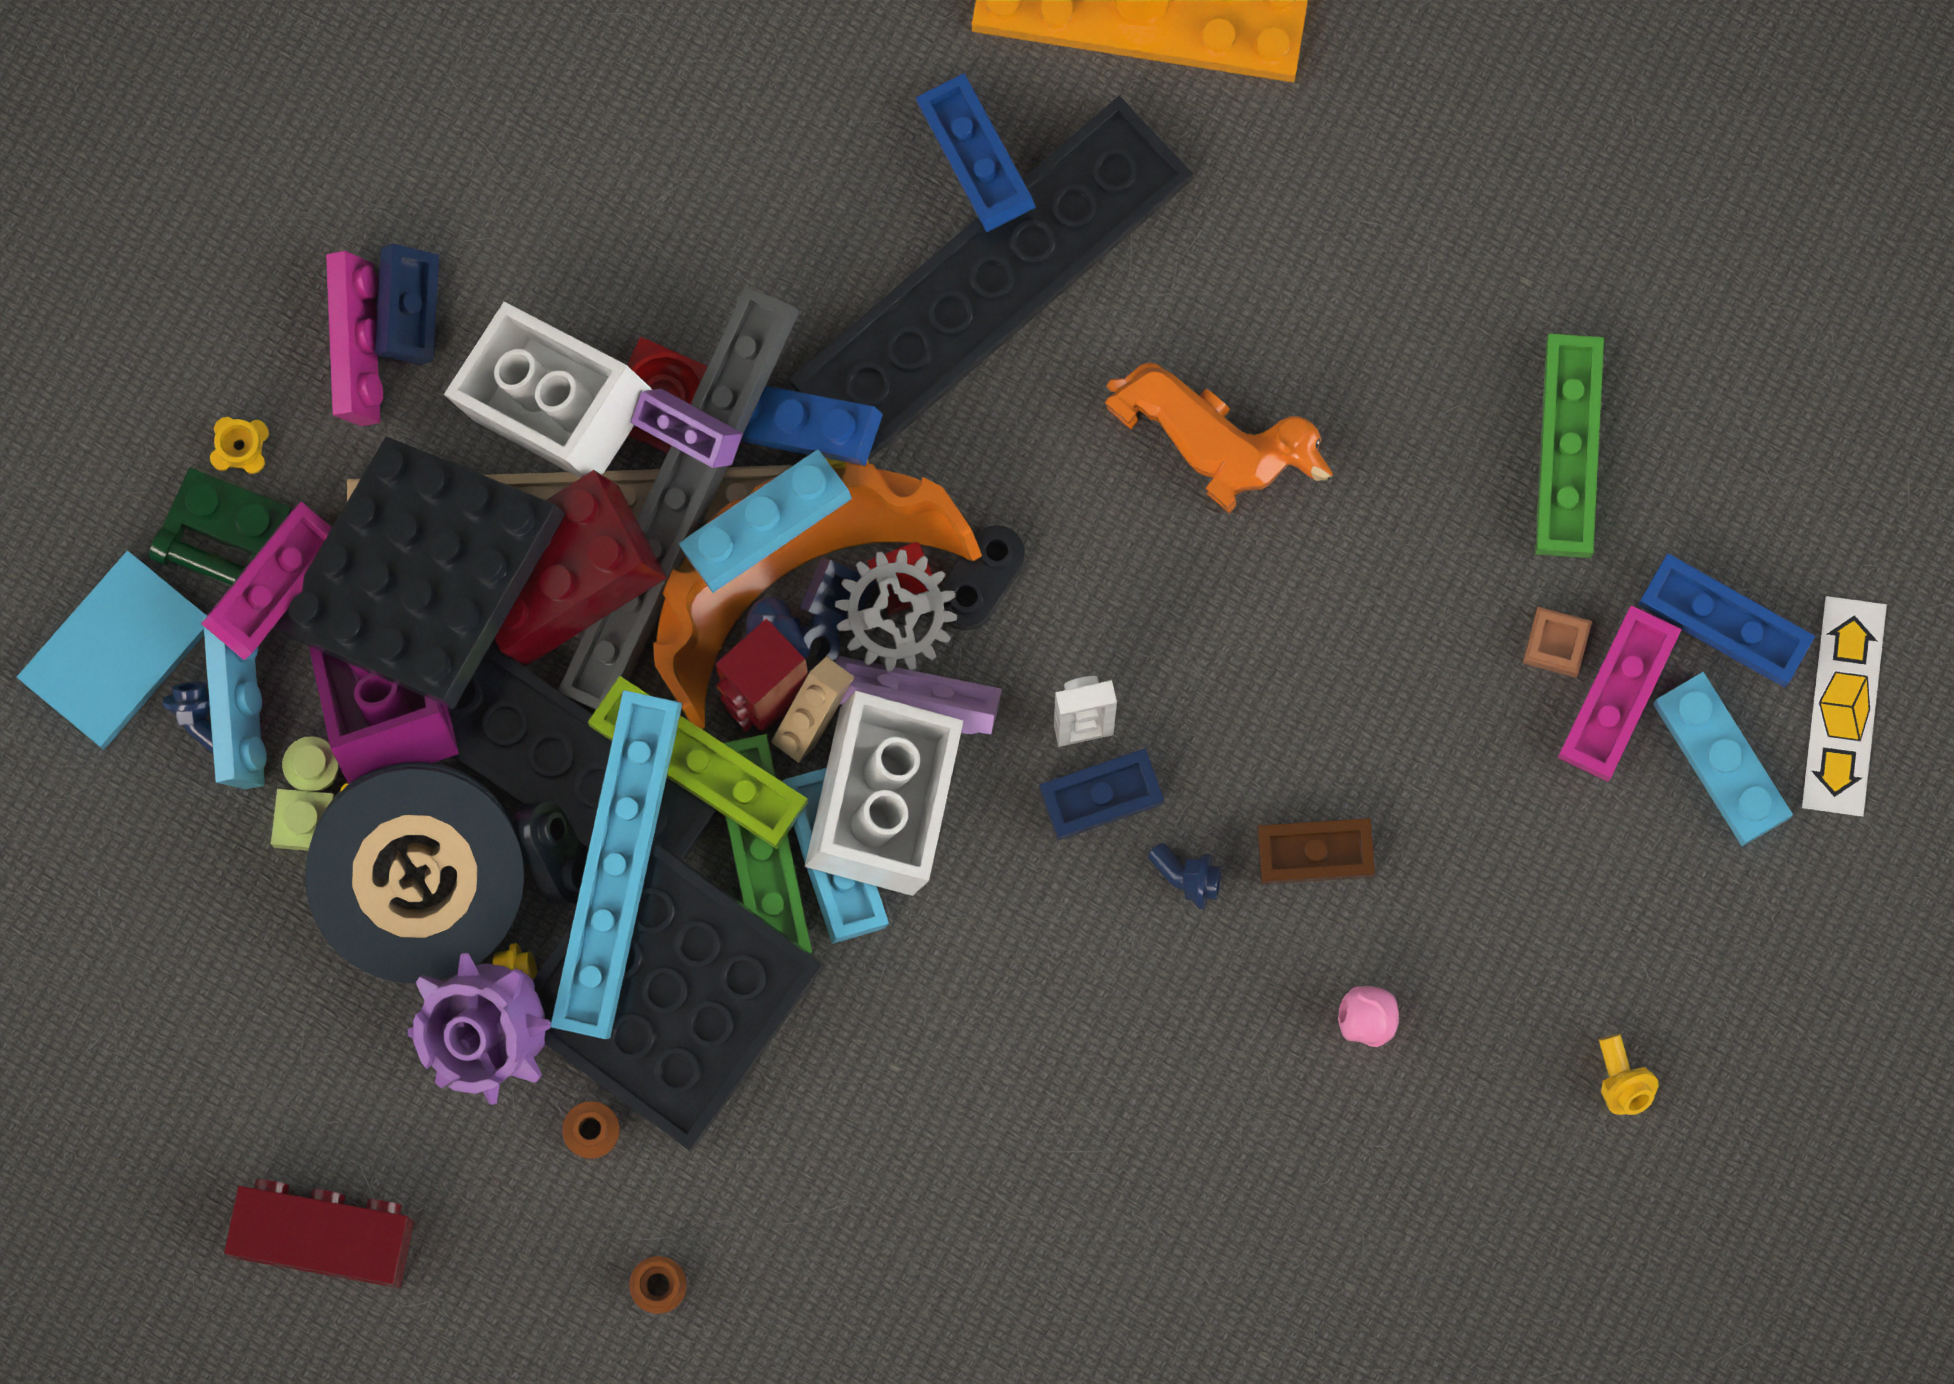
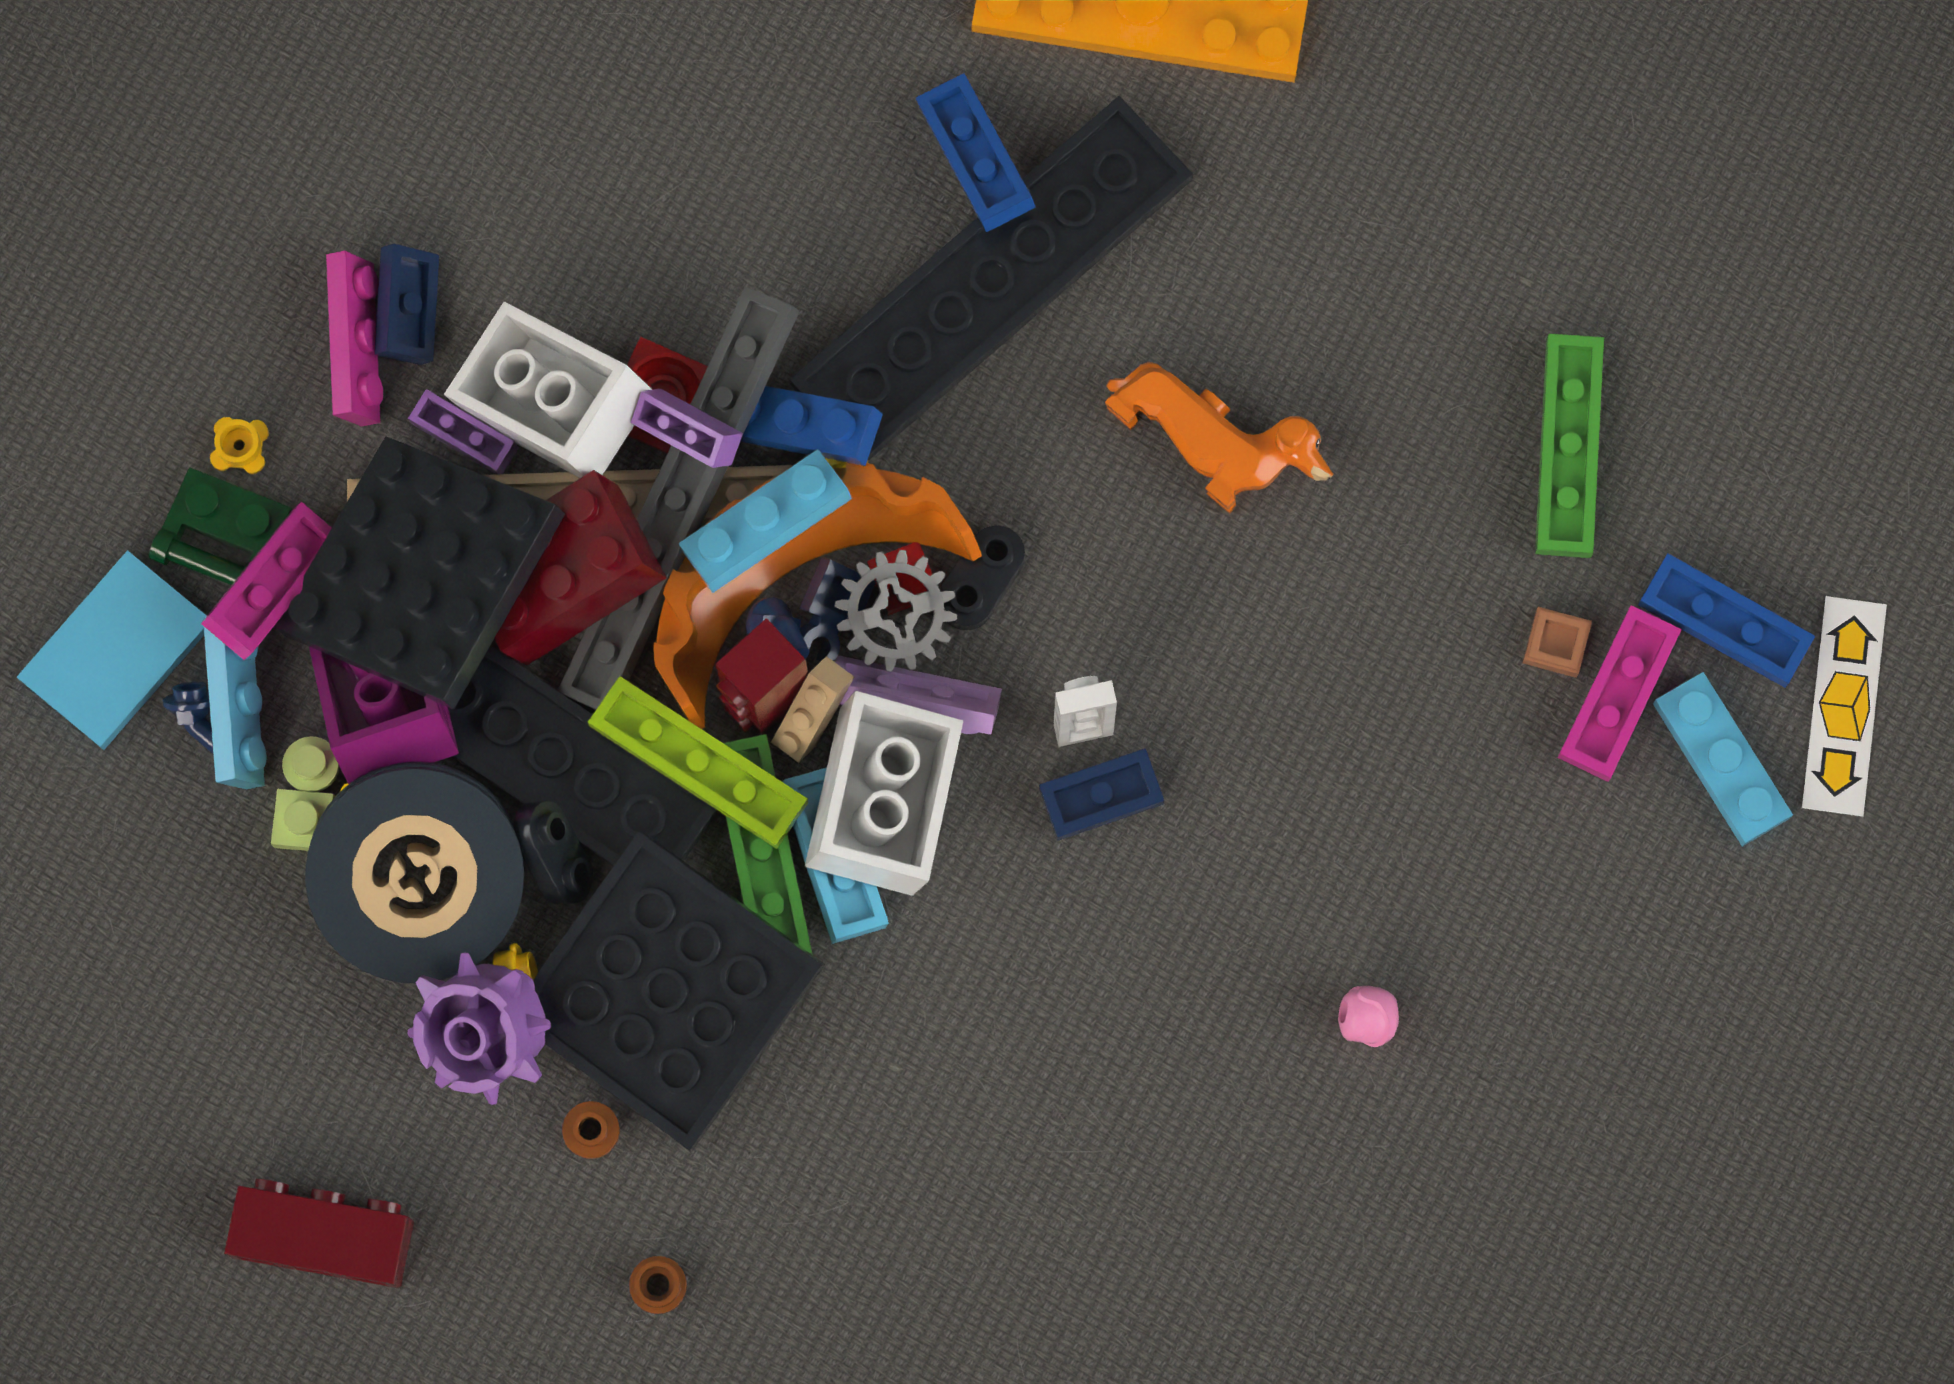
(463, 432): none -> medium lavender piece
(616, 865): medium azure plate -> none
(1197, 878): dark blue plate -> none
(1315, 851): reddish brown plate -> none
(1624, 1084): yellow plate -> none

